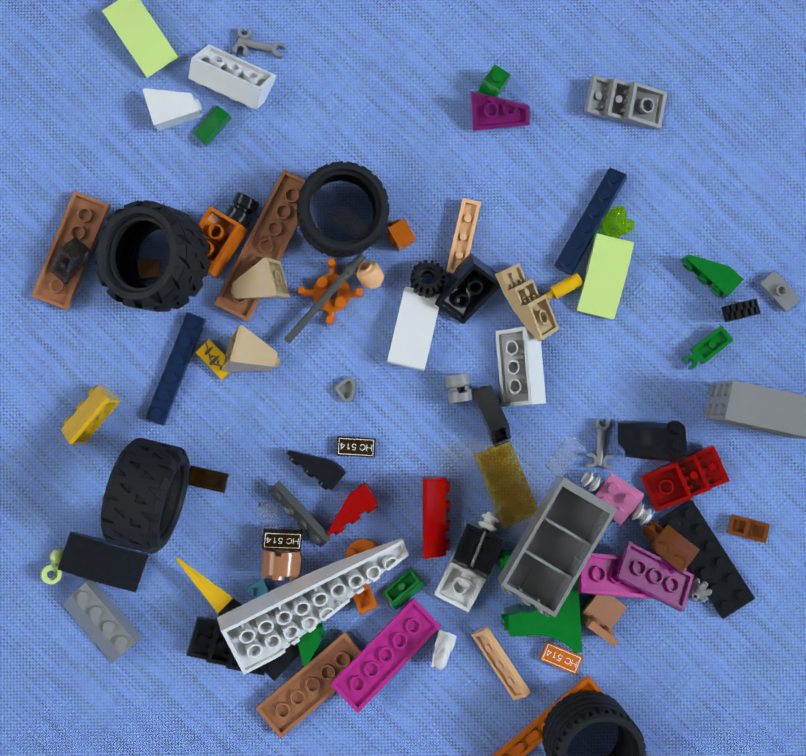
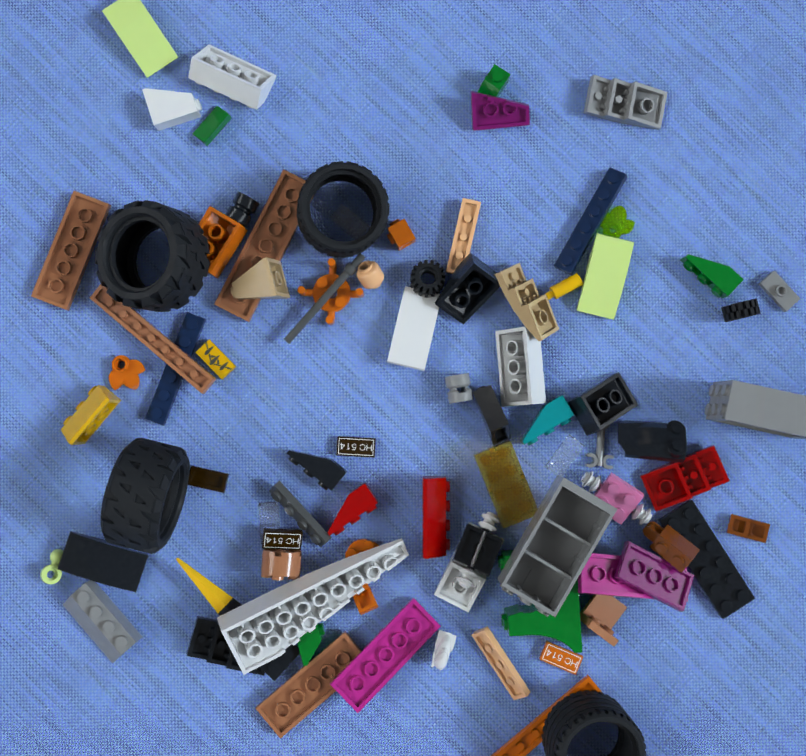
(70, 259): clear smoke slope -> none
(126, 375): none -> orange plate
(149, 268): medium nougat slope -> none
(154, 340): none -> nougat plate
(245, 41): light grey bar -> none
(248, 353): tan slope -> none
(259, 588): medium azure tile -> none
(345, 389): light grey tile -> none
(403, 588): green slope -> none
(550, 415): none -> teal slope
(603, 402): none -> black slope
(699, 591): light grey plant -> none
(708, 347): green plate -> none

